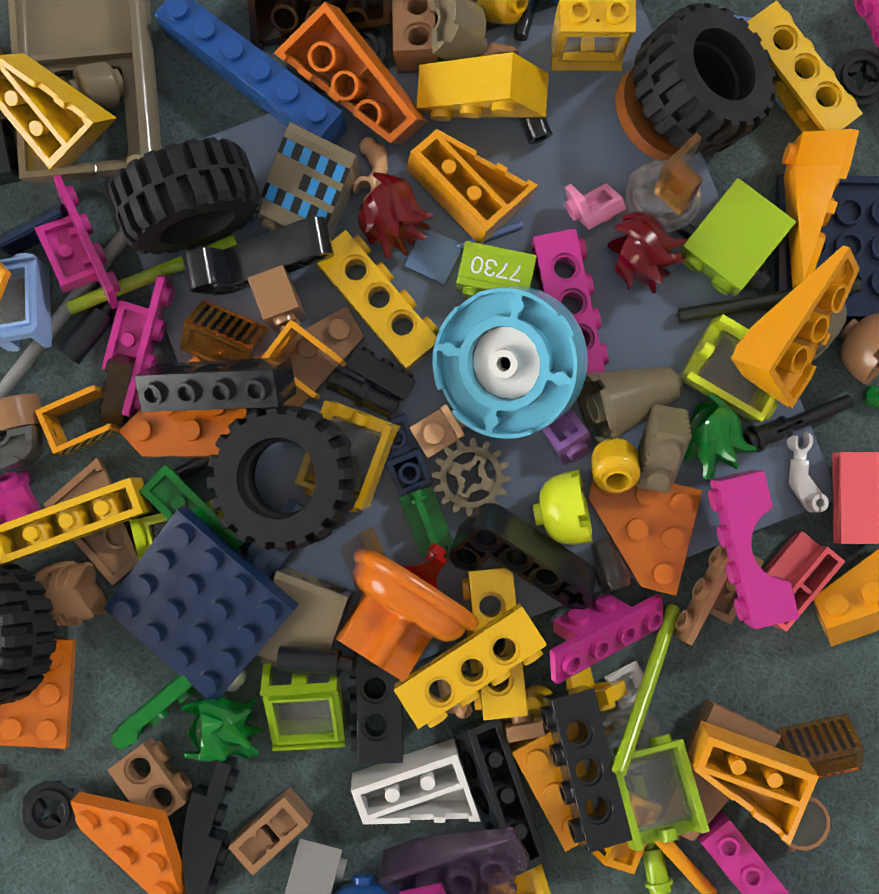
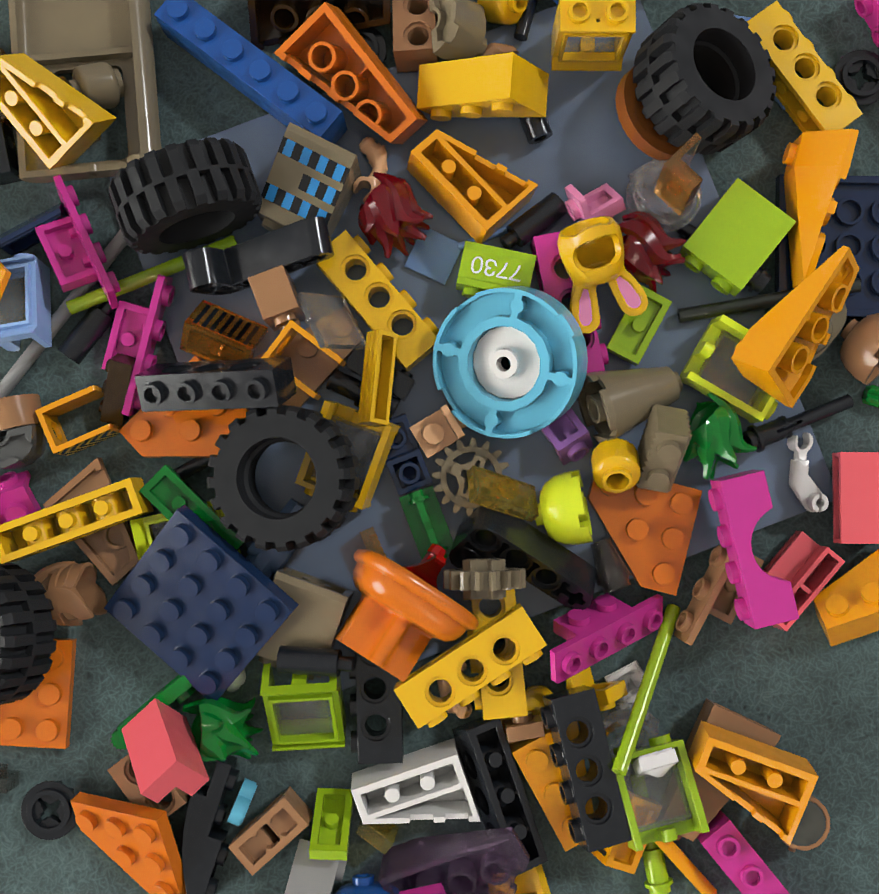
(163, 752): none -> coral piece
(242, 802): none -> medium azure tile
(331, 321): none -> clear piece
(331, 824): none -> lime plate
(377, 378): none -> yellow piece
(378, 835): none -> clear yellow plate
(484, 578): none -> dark tan gear
(502, 493): none -> clear yellow plate
(534, 221): none -> black cylinder
(592, 256): none -> yellow piece
(636, 332): none -> lime plate
(655, 763): none -> white tile
(826, 743): clear orange panel -> none

